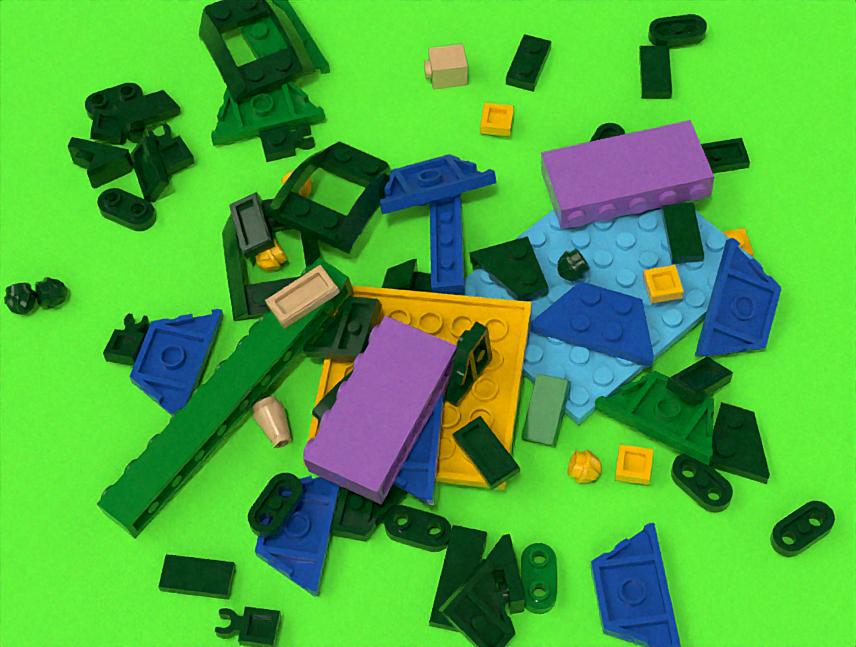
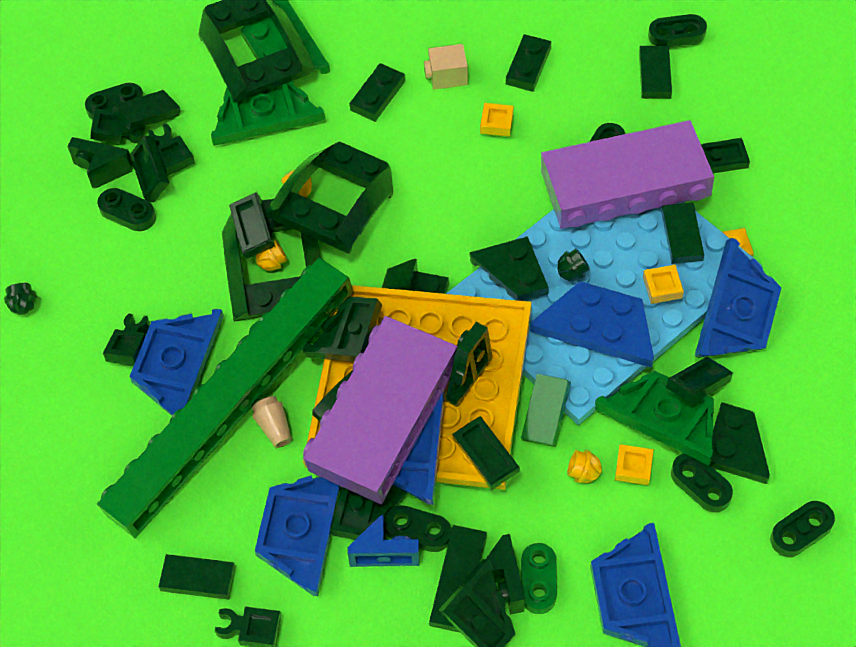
(50, 292): dark green plate -> none
(274, 506): dark green plate -> none
(281, 143): dark green plate -> none
(302, 296): tan tile -> none
(373, 549): none -> blue slope
(377, 92): none -> dark green plate
(431, 181): blue wing -> none
(447, 246): blue plate -> none

